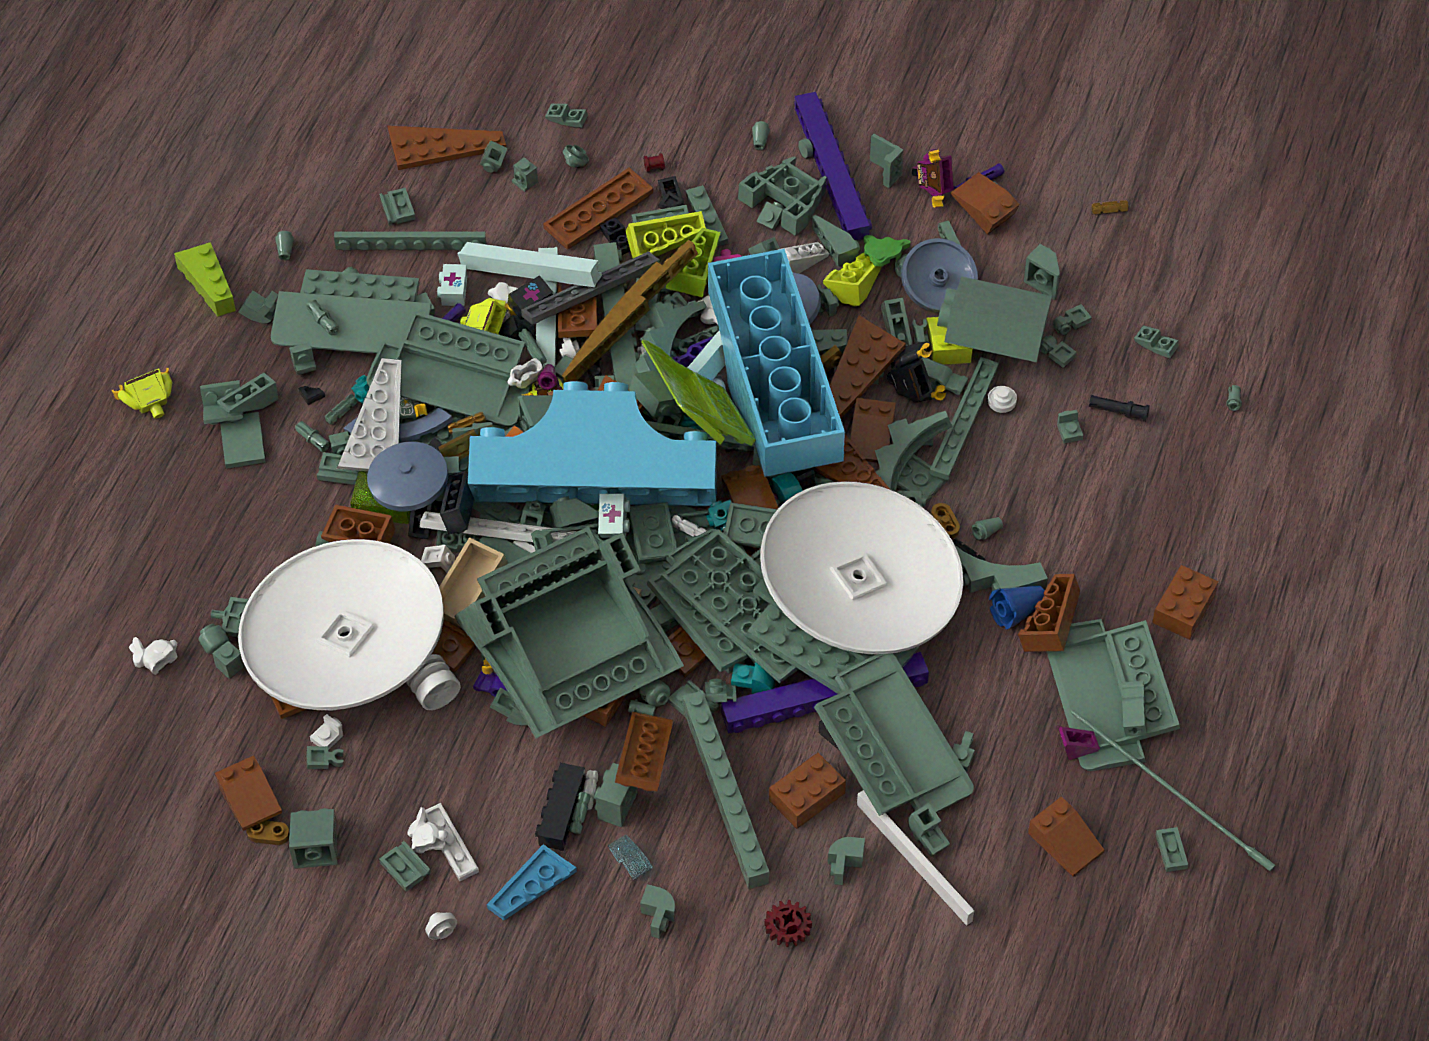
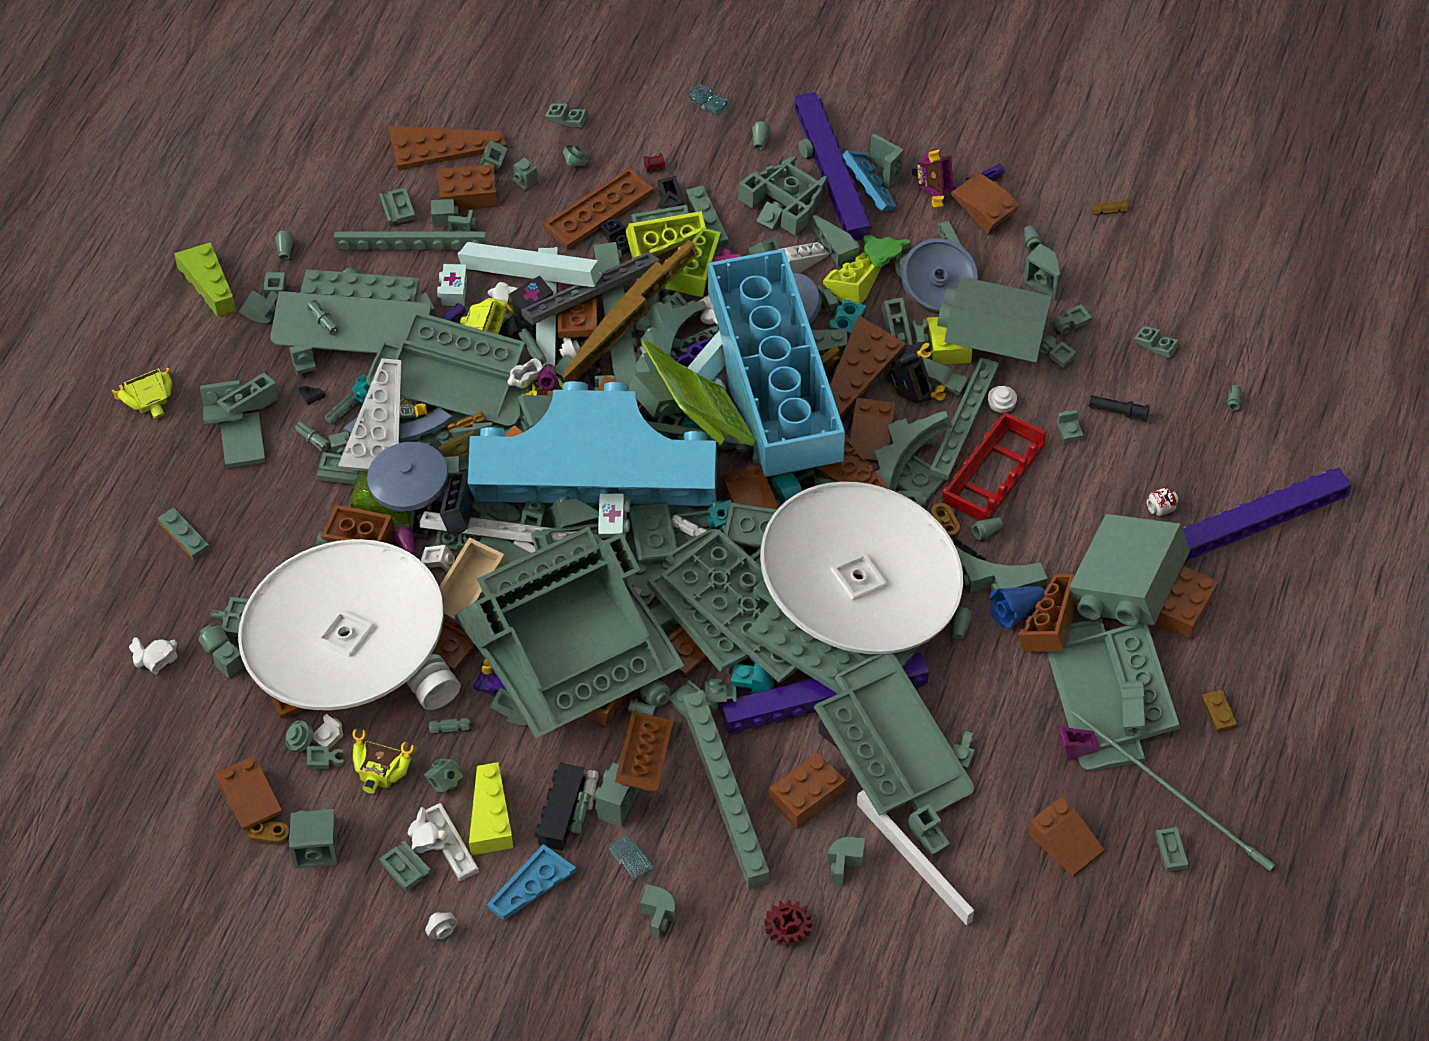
(183, 533): none -> sand green plate
(274, 286): none -> sand green brick
(299, 736): none -> sand green plate
(378, 763): none -> torso
(405, 540): none -> magenta cone
(441, 210): none -> sand green brick
(444, 775): none -> sand green brick
(449, 725): none -> sand green axle
(462, 224): none -> sand green bracket
(469, 186): none -> dark orange brick
(490, 820): none -> neon yellow wedge
(704, 97): none -> clear light blue slope
(847, 316): none -> teal brick
(866, 175): none -> dark azure wing
(961, 622): none -> sand green cone
(981, 452): none -> red window
(1032, 238): none -> sand green cone
(1129, 569): none -> sand green brick
(1162, 502): none -> white head
(1219, 711): none -> pearl gold plate
(1266, 512): none -> dark purple brick

